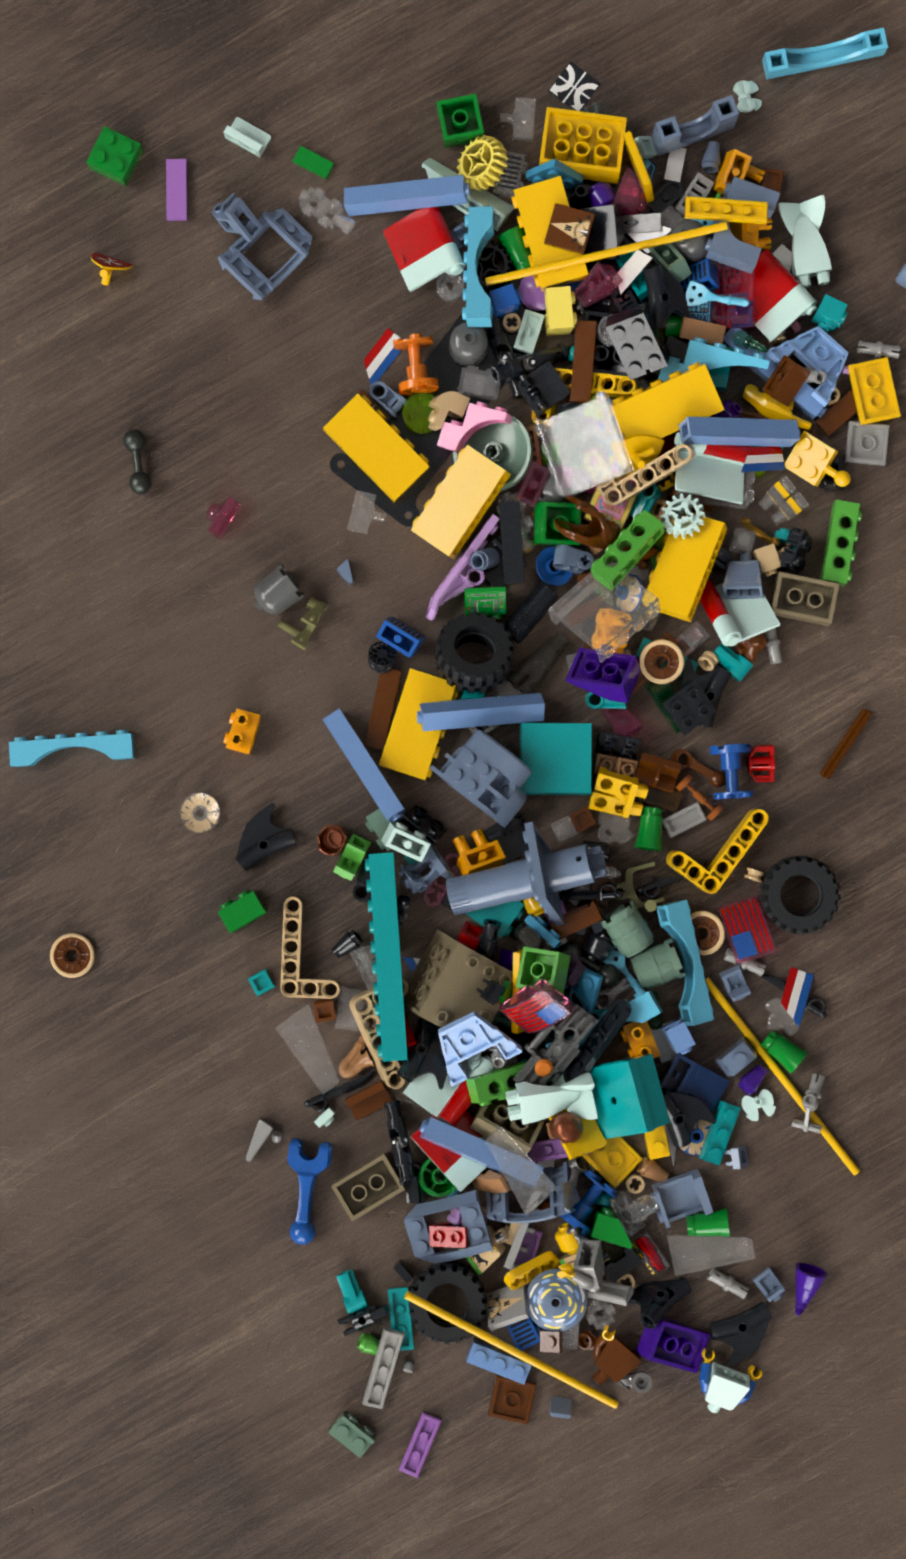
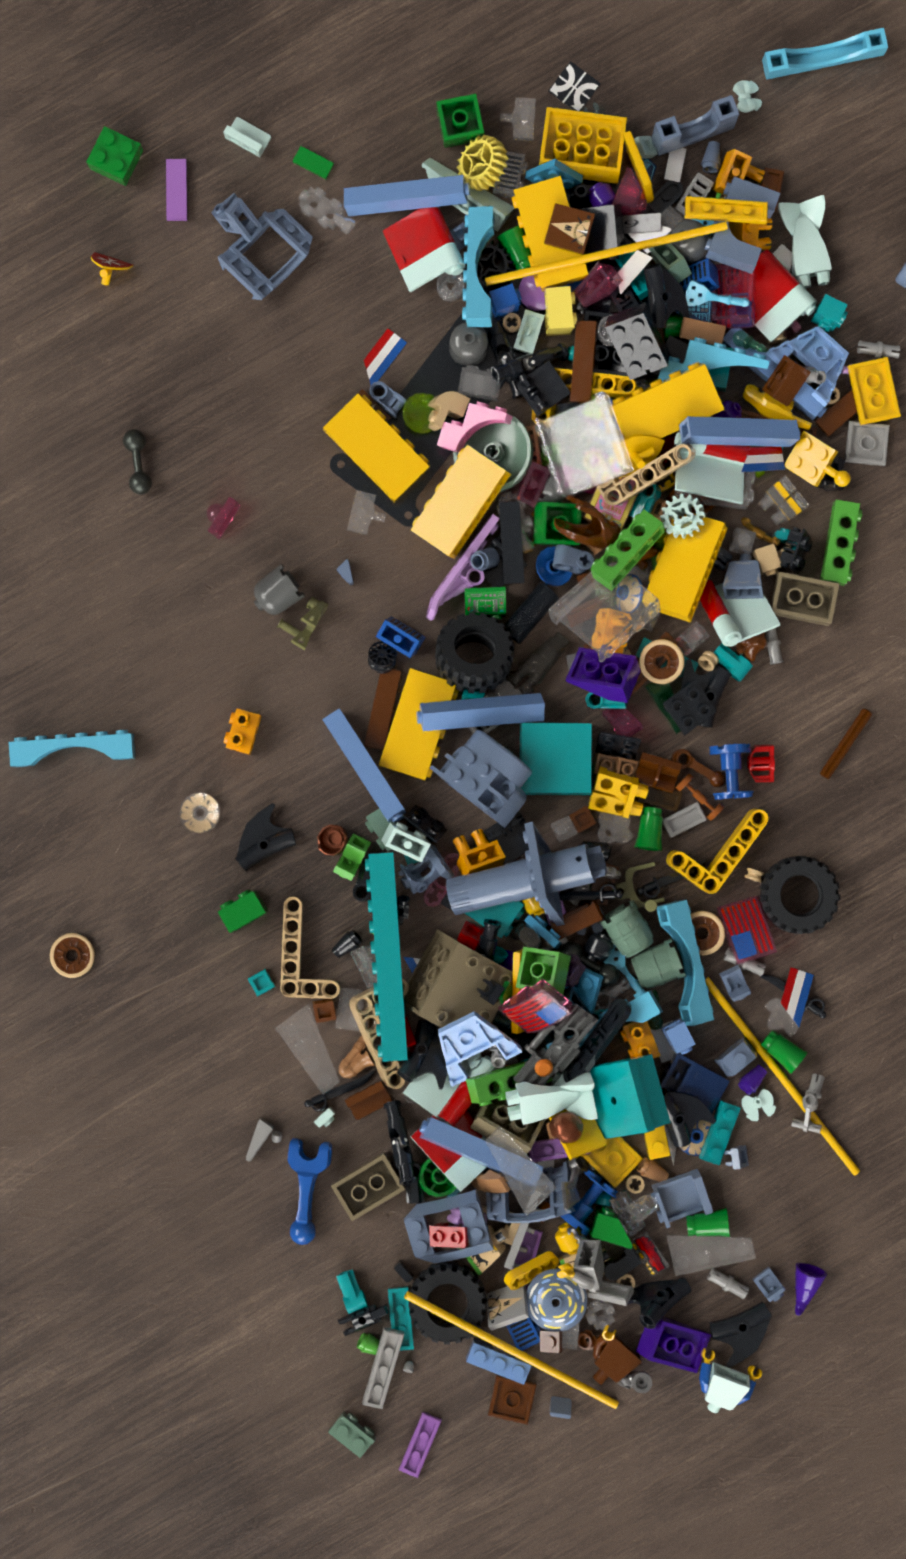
(417, 372): orange piece -> none
(500, 955): none -> teal hinge

